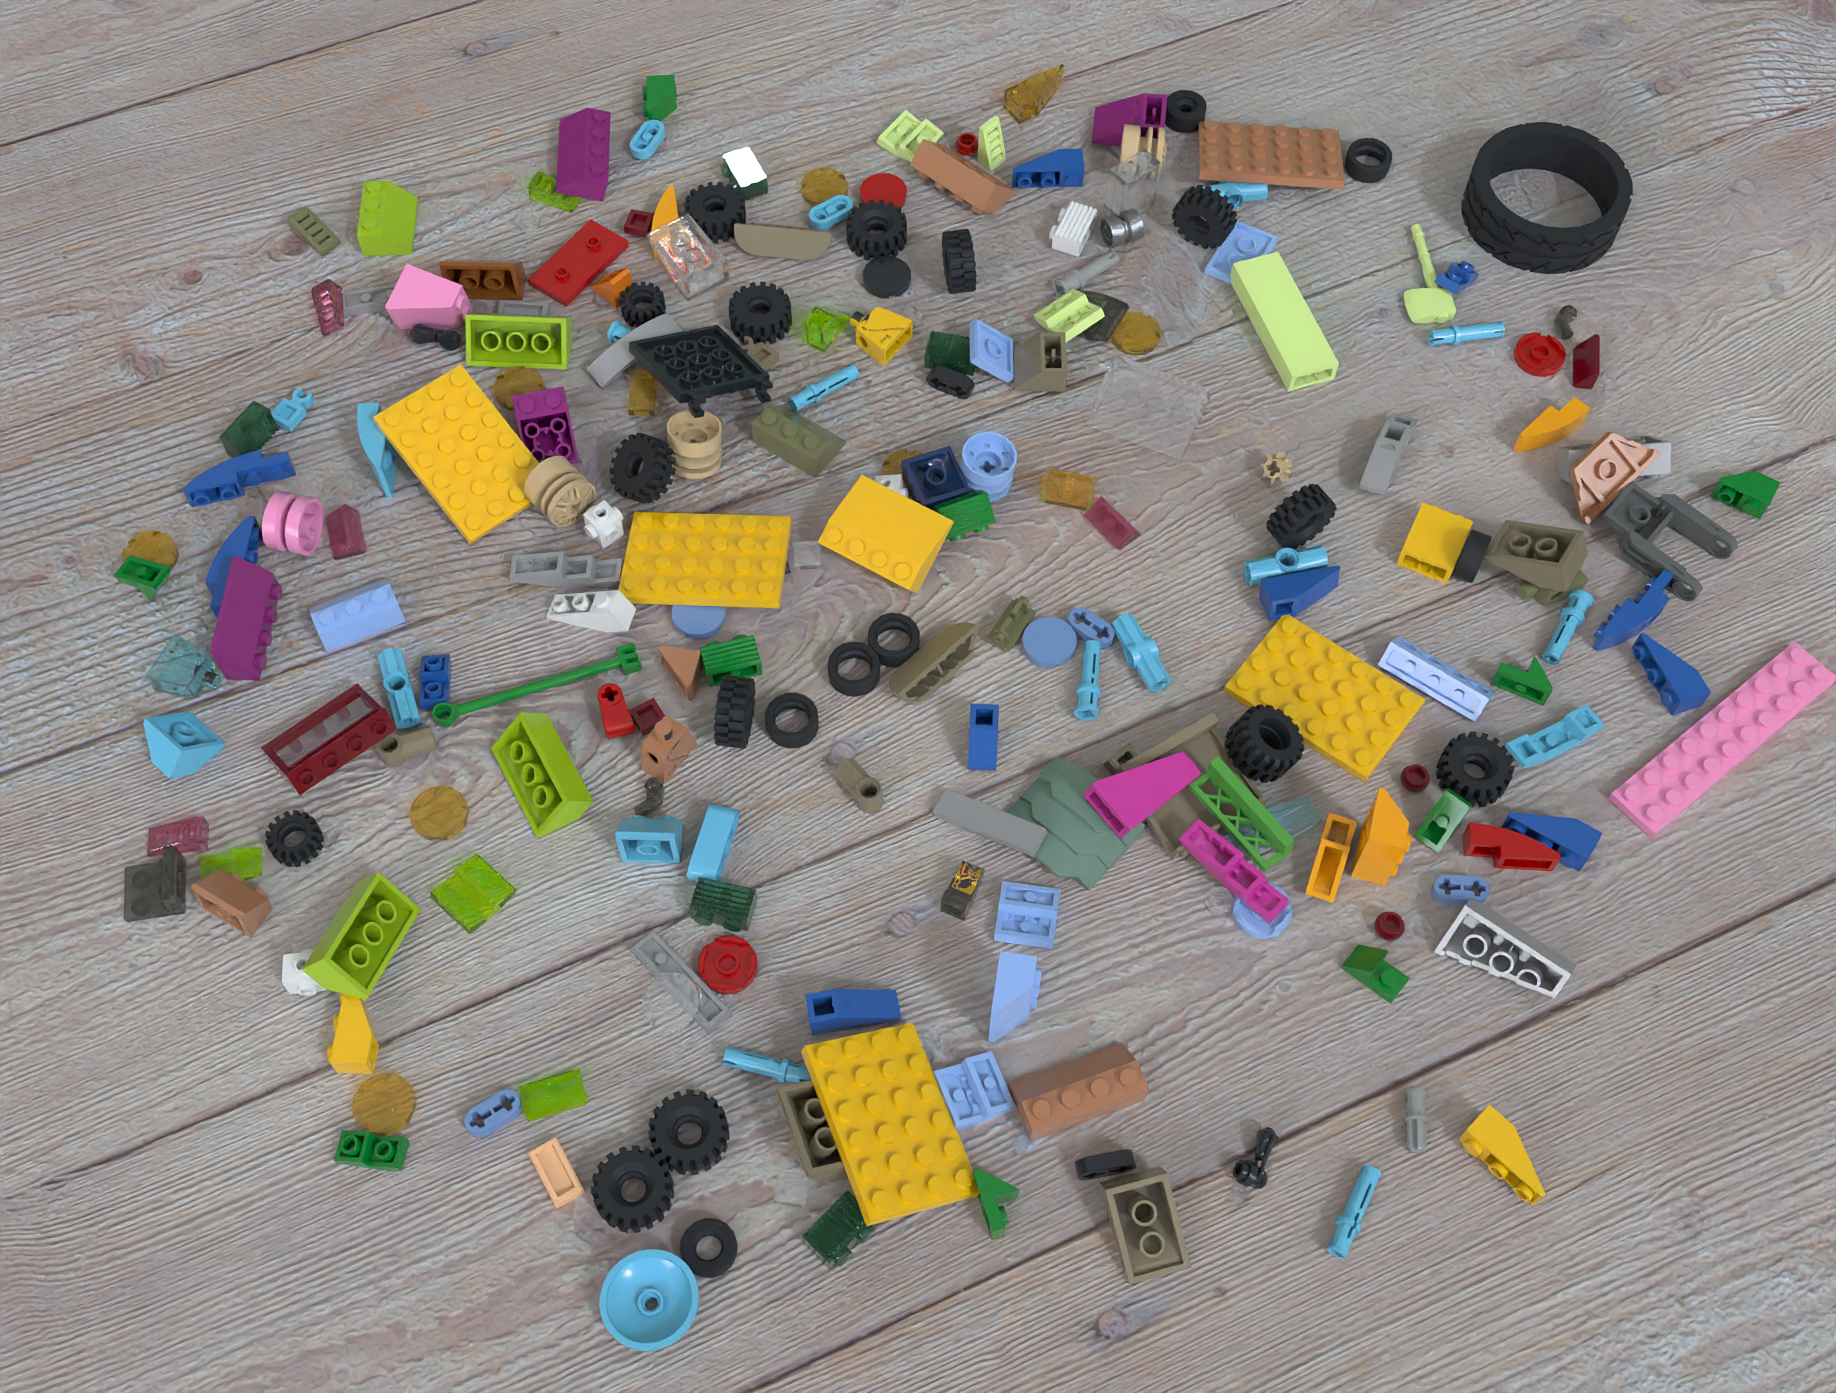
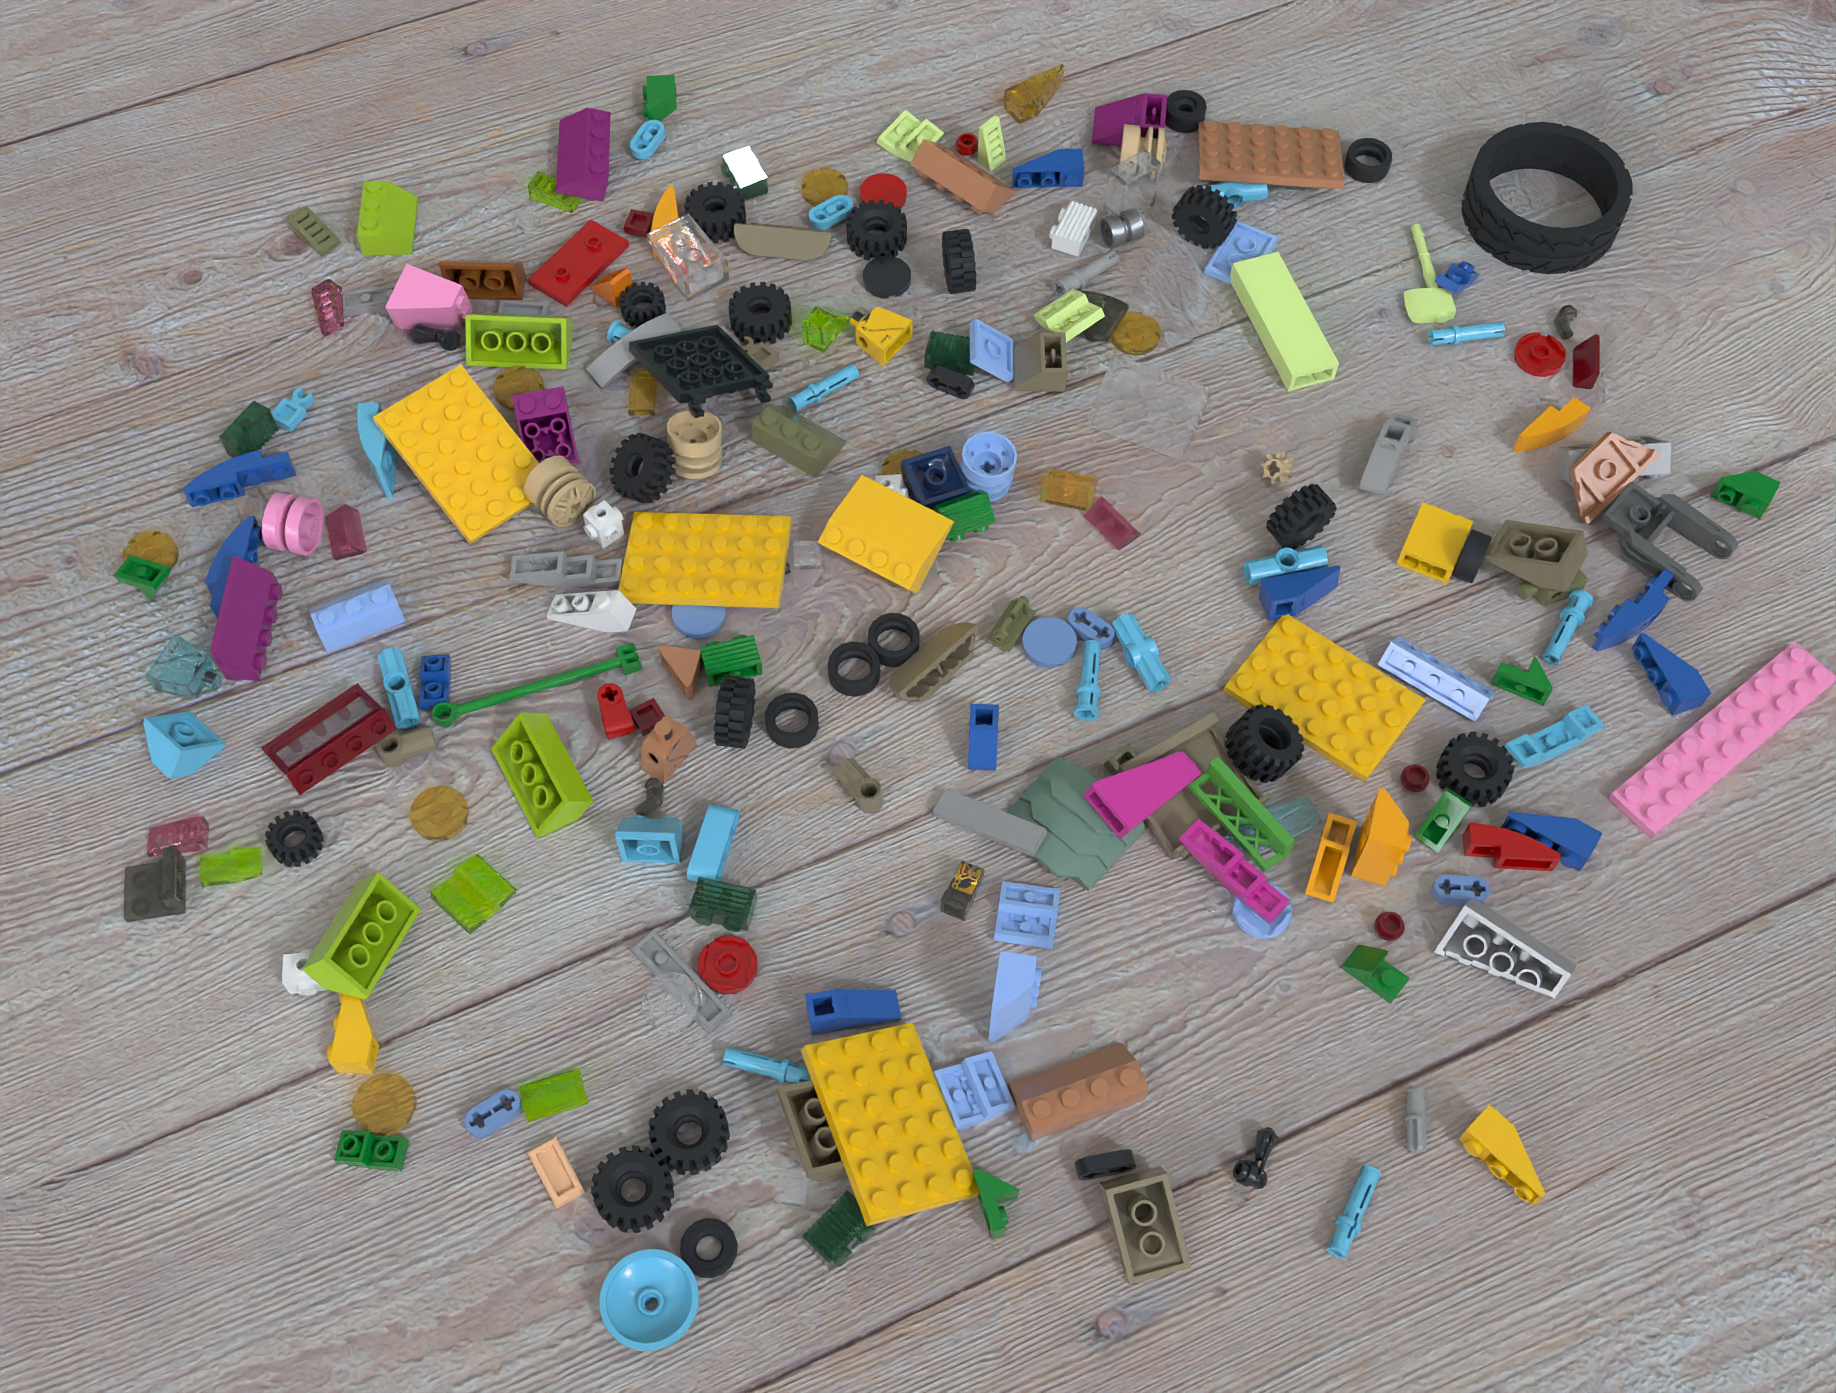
(232, 901): nougat slope -> none

